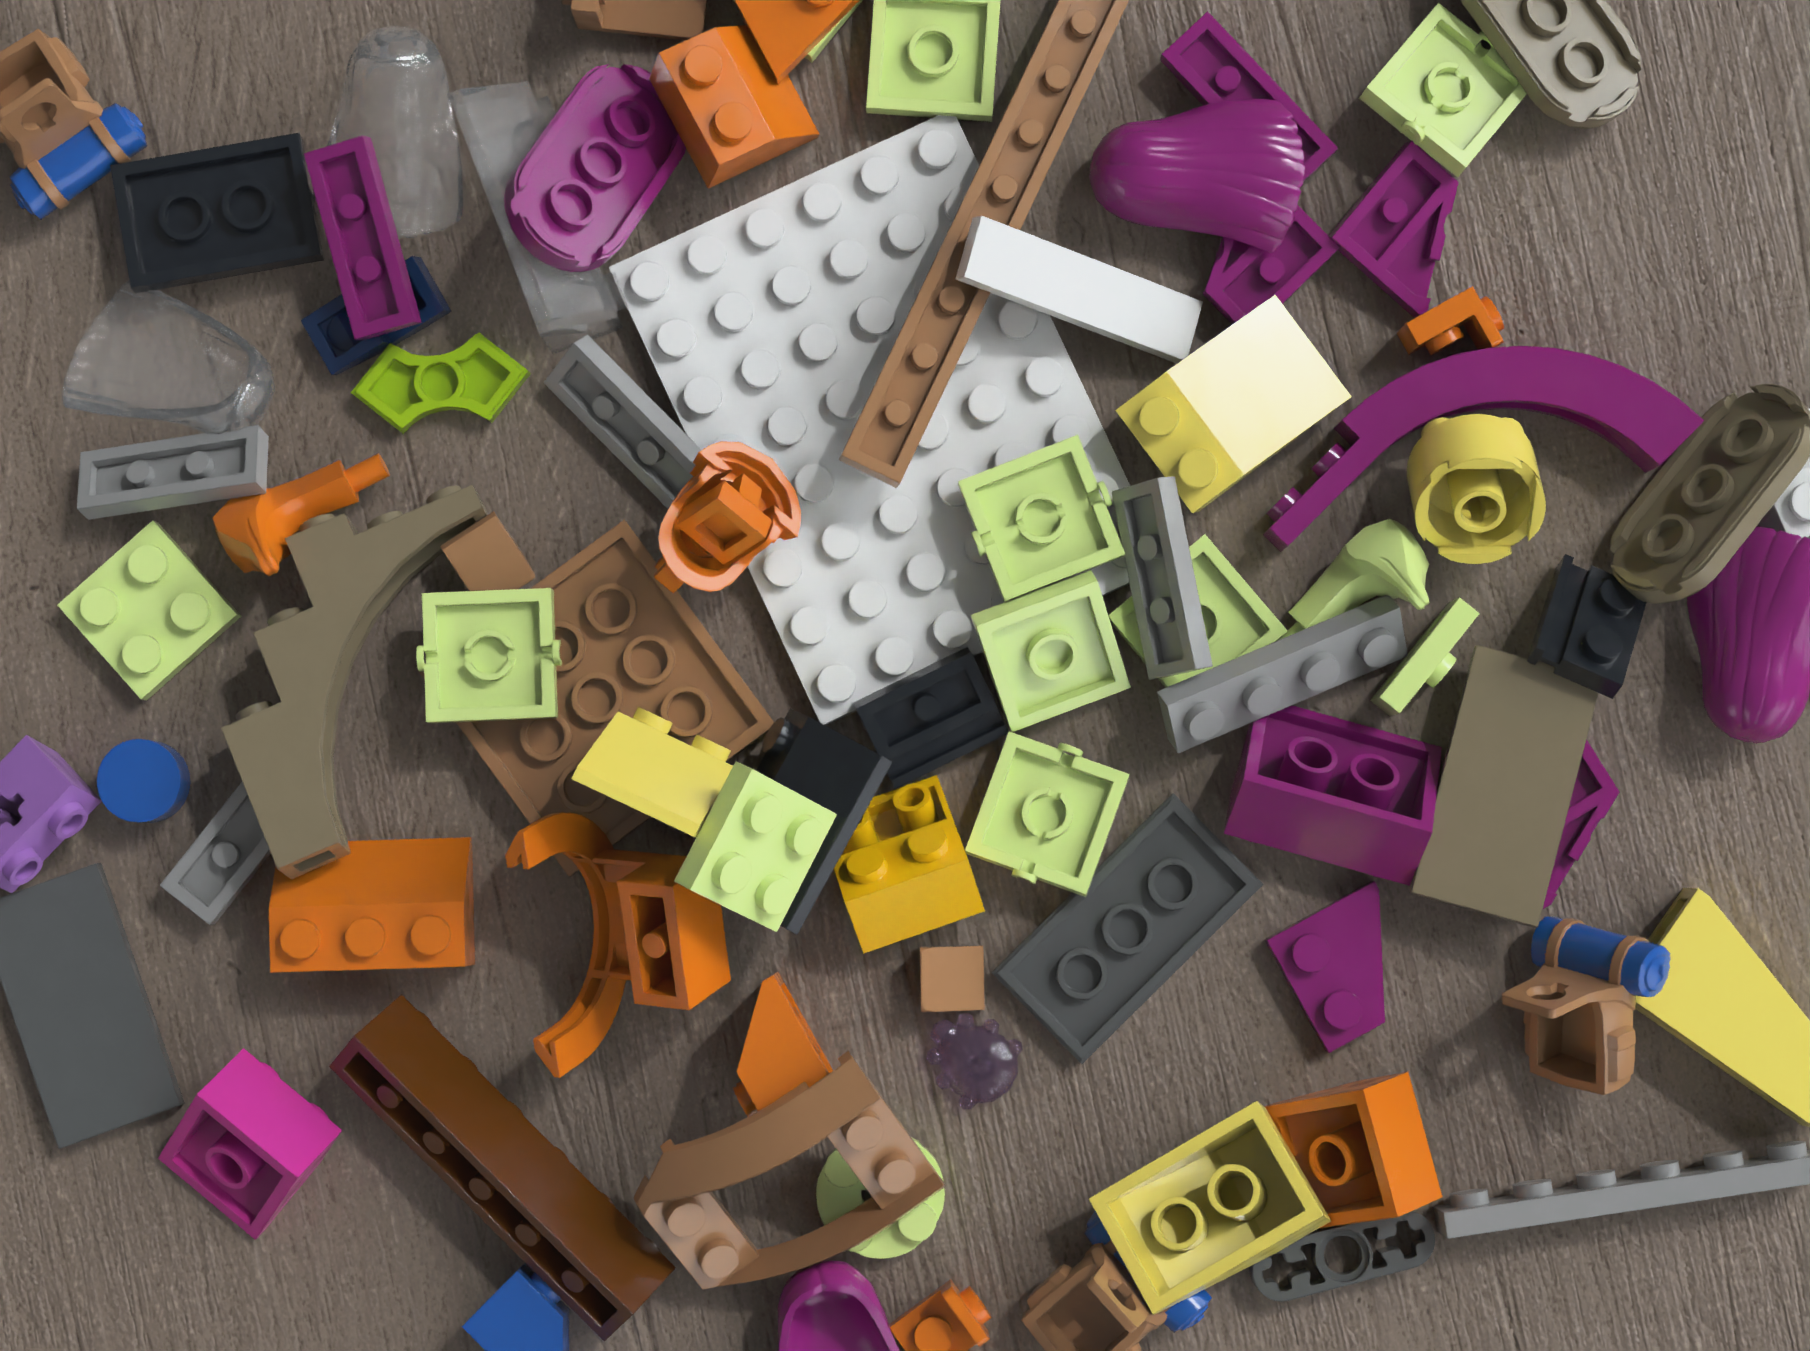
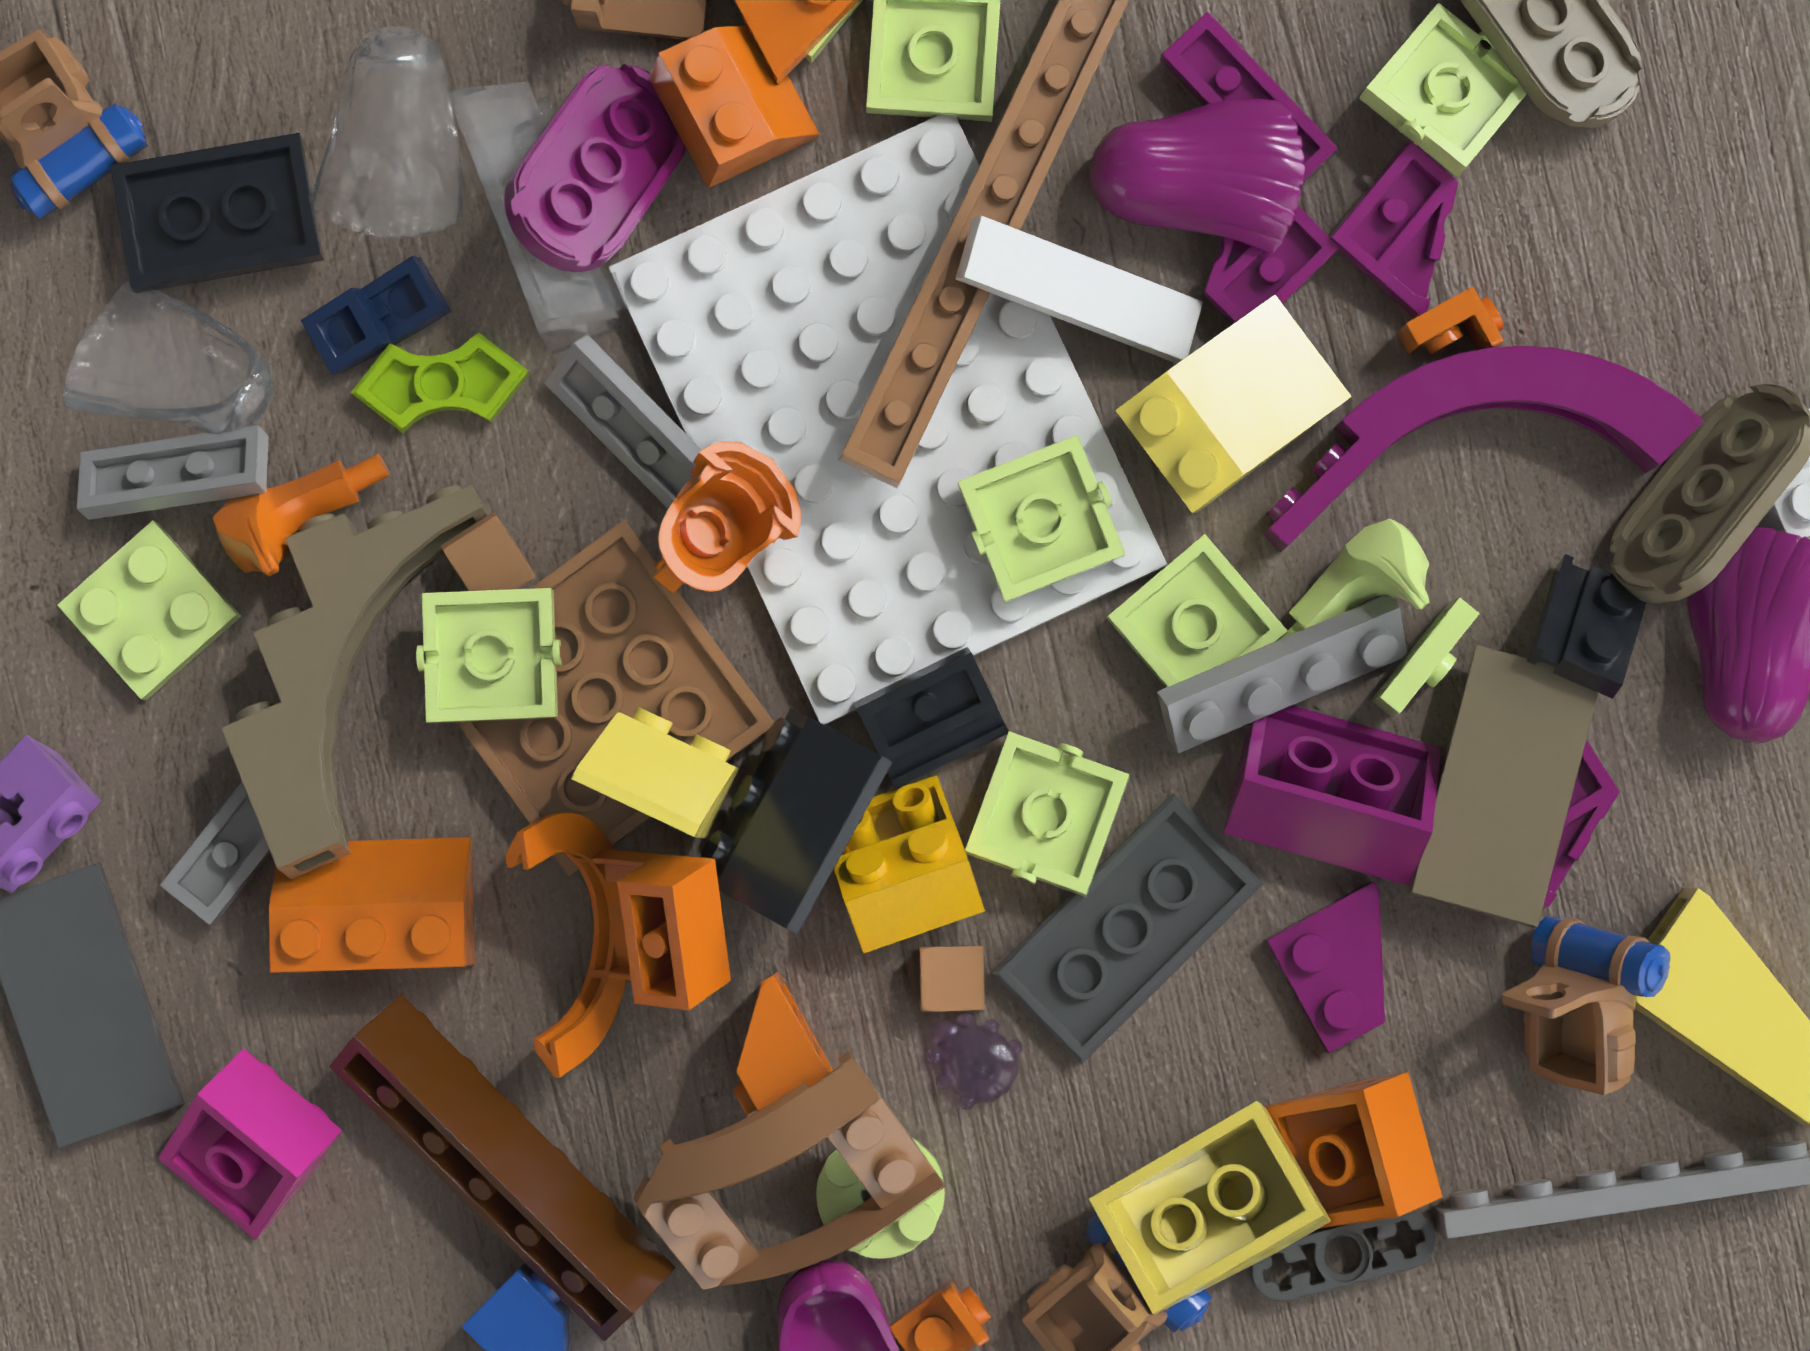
(143, 781): blue piece -> none
(362, 238): magenta plate -> none
(726, 519): orange tile -> none
(755, 847): yellowish green plate -> none
(1051, 651): yellowish green plate -> none
(1161, 578): light grey plate -> none
(1475, 487): light yellow brick -> none

